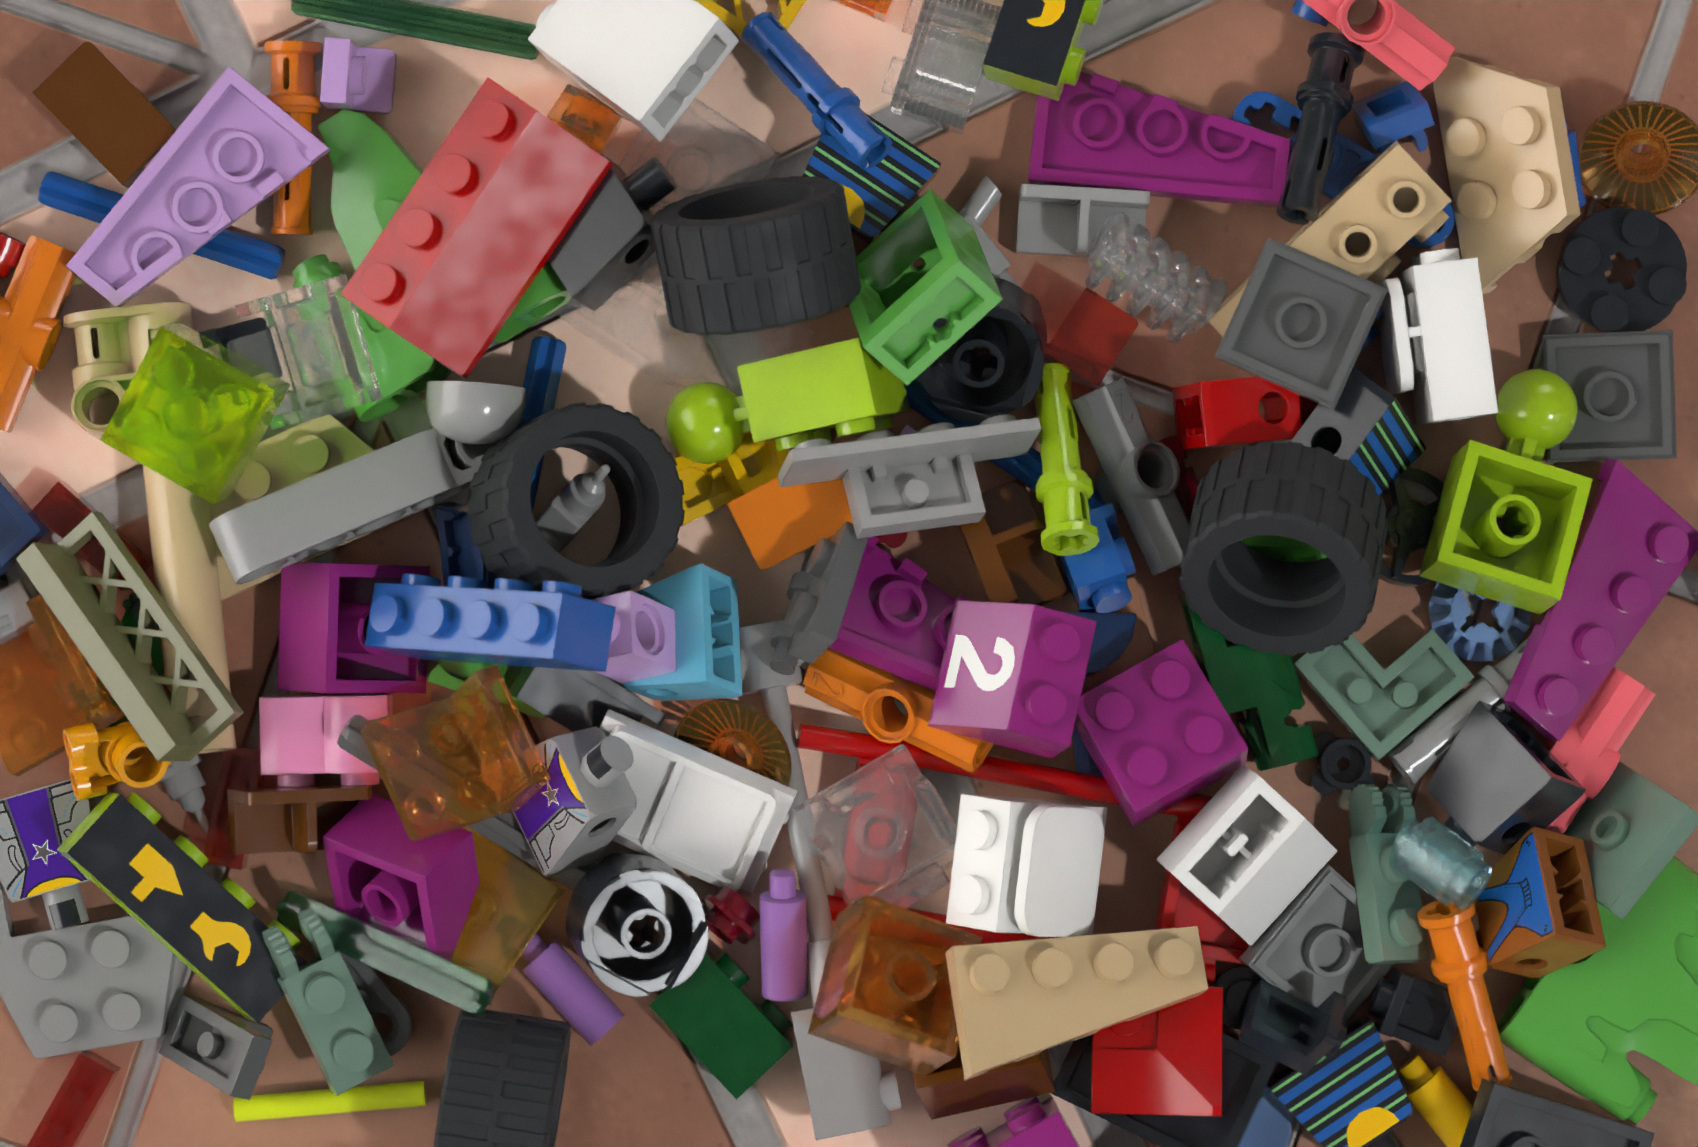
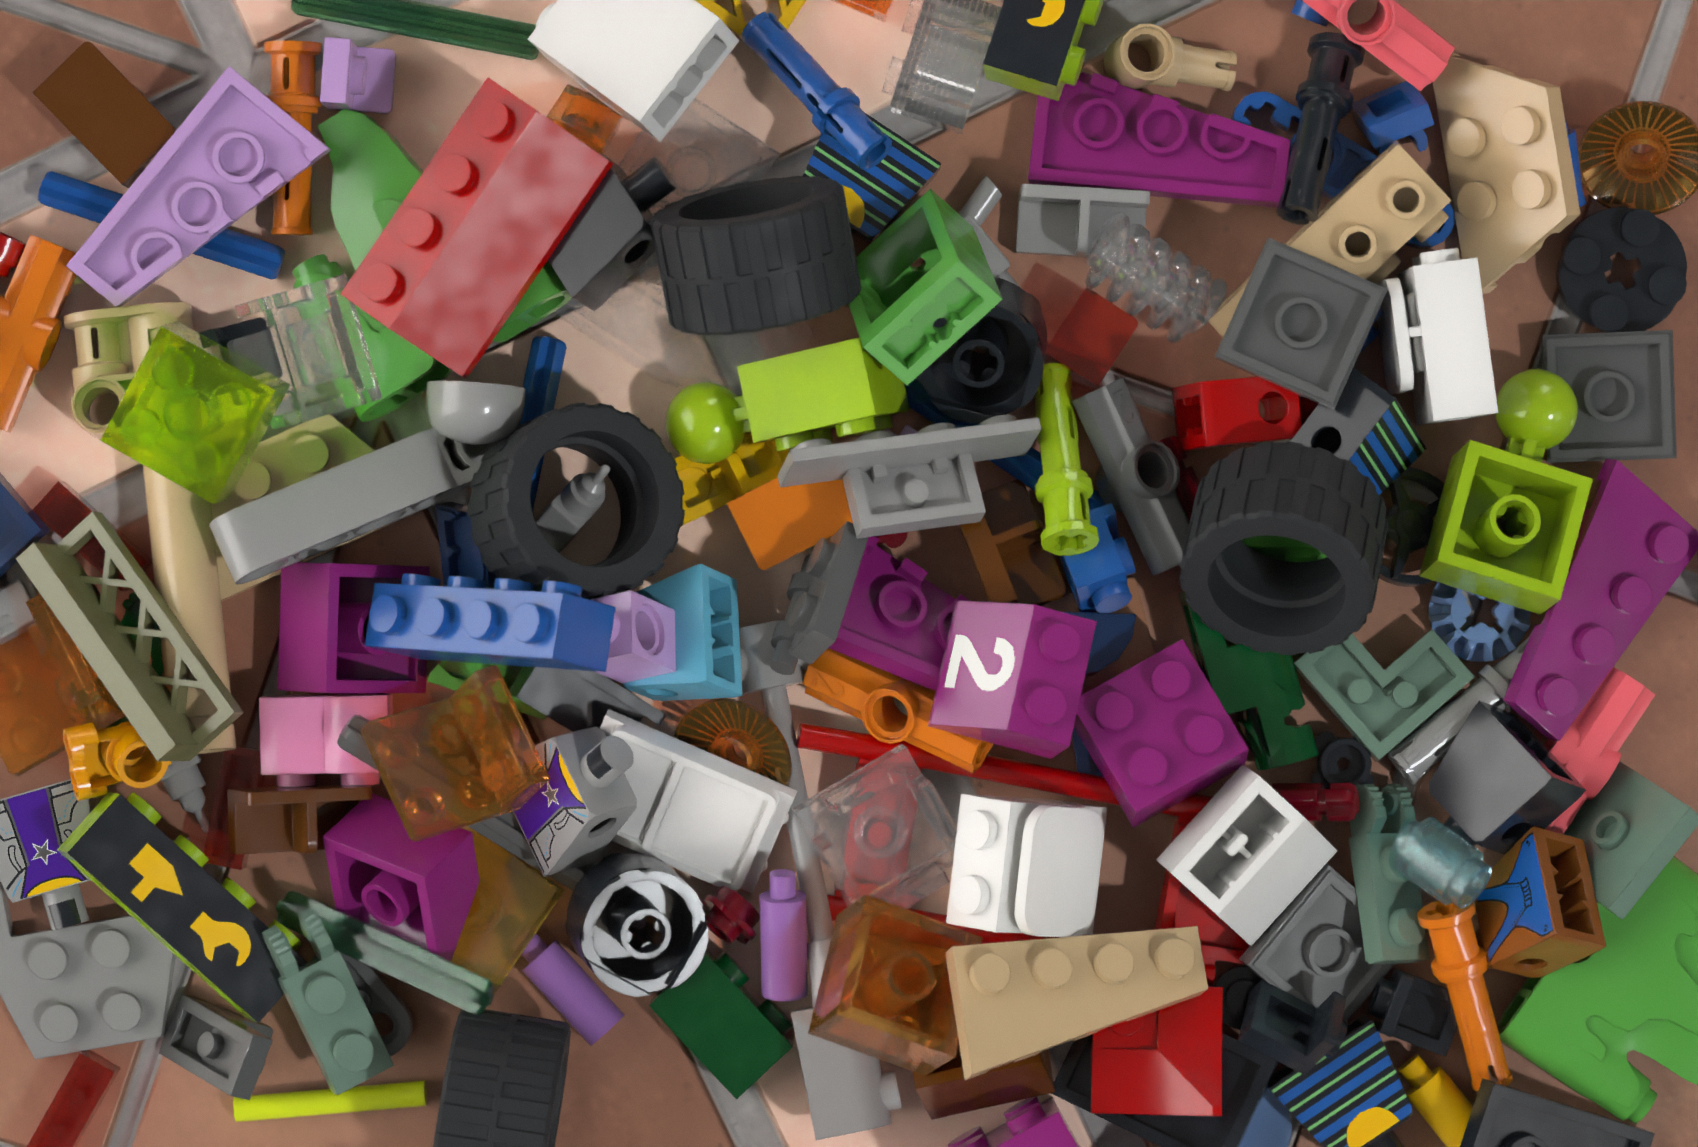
(1169, 61): none -> tan pin
(1313, 800): none -> dark red axle

